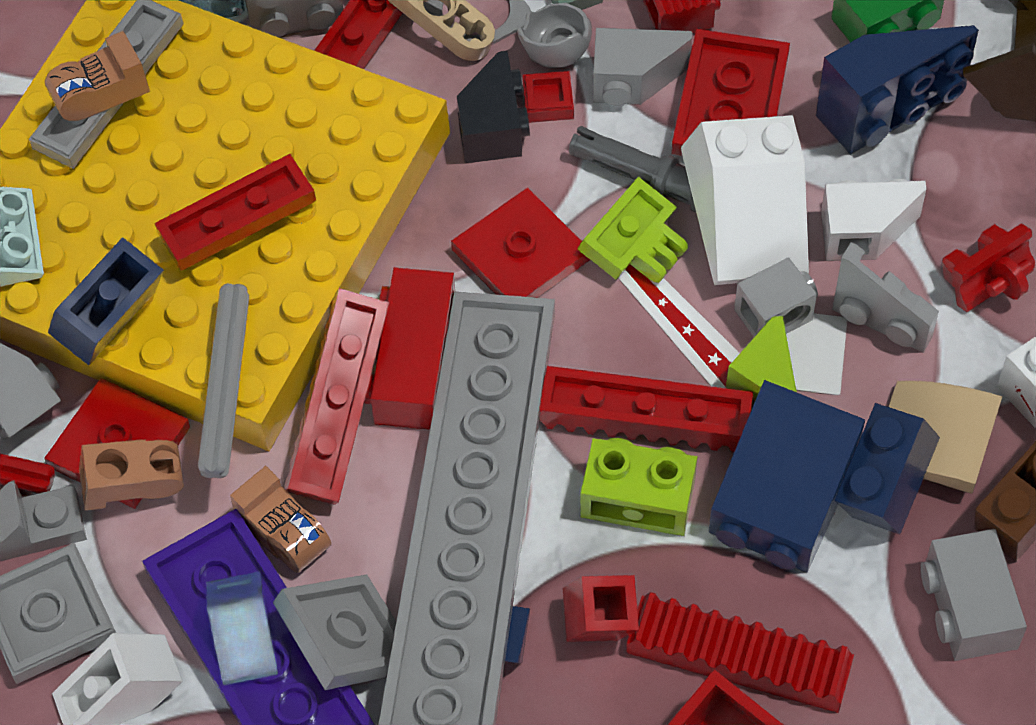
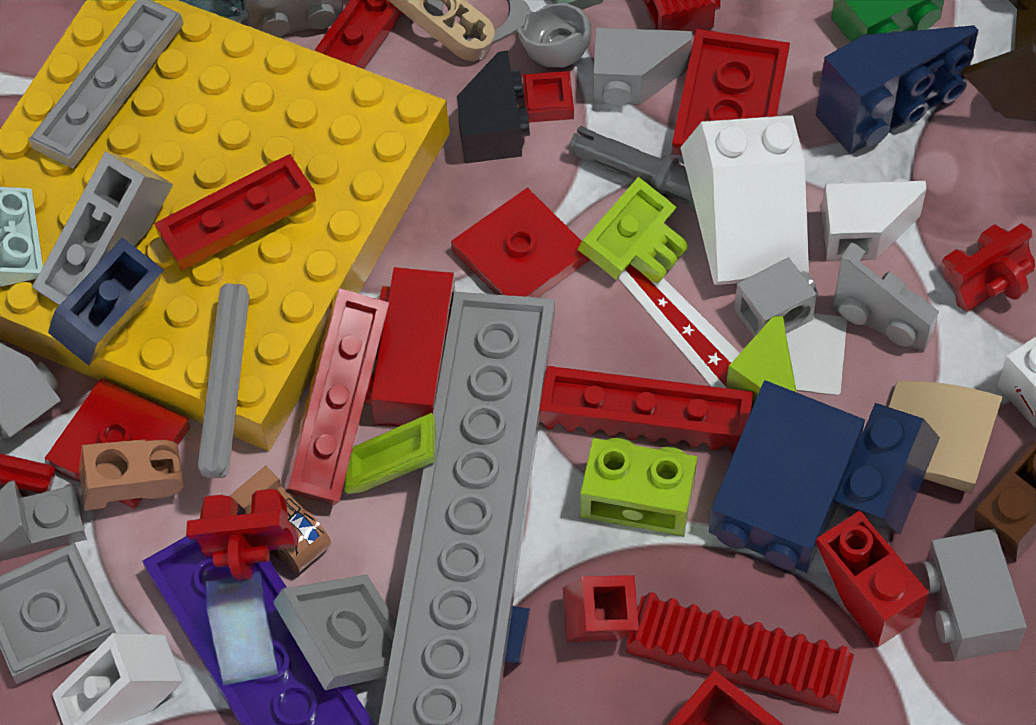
(97, 80): nougat leg -> none
(115, 204): none -> light grey slope
(243, 538): none -> red hips
(392, 455): none -> lime tile
(871, 579): none -> red slope

